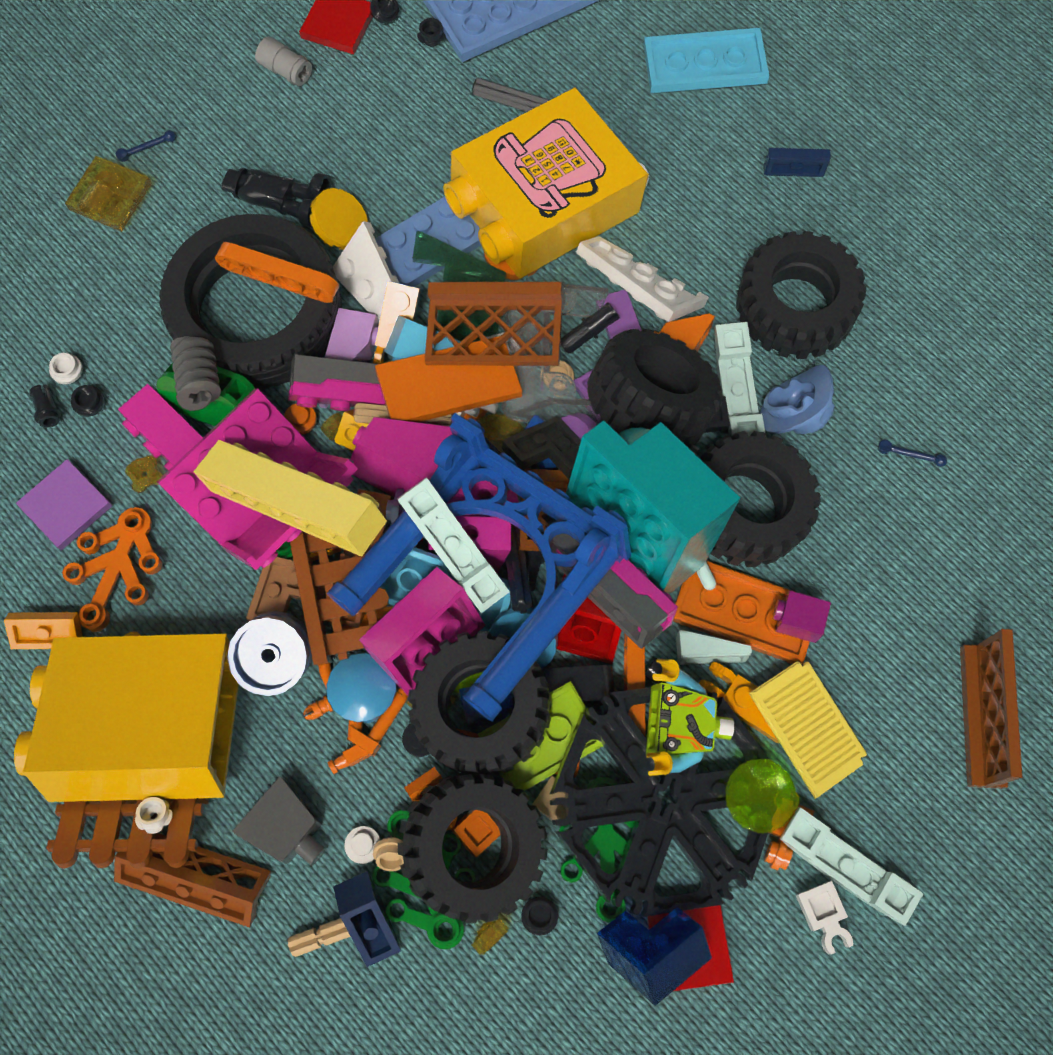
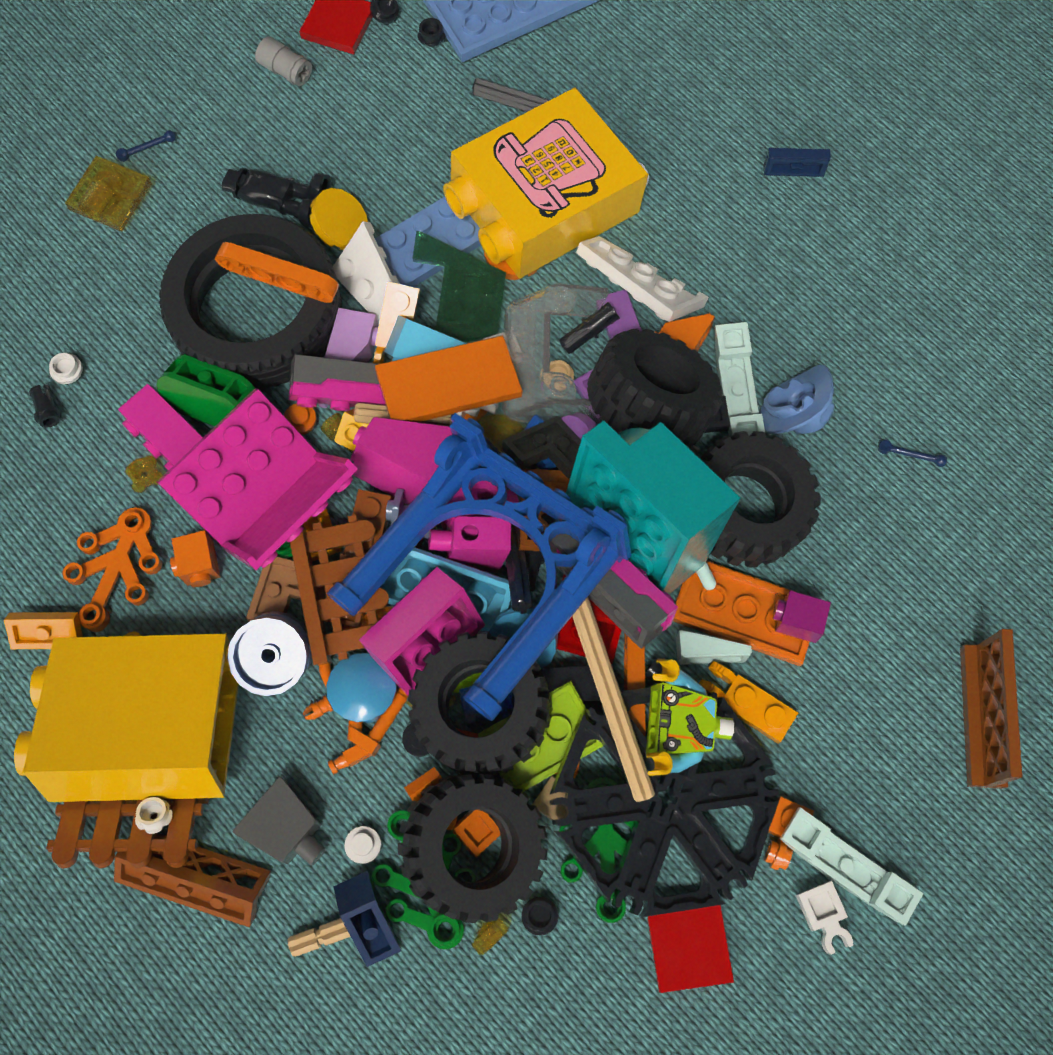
(64, 504): medium lavender tile -> none
(87, 400): black plate -> none
(195, 372): dark grey piece -> none
(195, 559): none -> orange brick
(292, 496): light yellow brick -> none
(386, 854): tan plate -> none
(453, 544): light aqua slope -> none
(499, 297): dark orange fence -> none
(613, 703): none -> tan axle
(655, 958): clear blue brick -> none
(705, 60): medium azure plate -> none
(761, 796): clear neon green dish -> none
(809, 260): black tyre -> none
(809, 727): light yellow window -> none

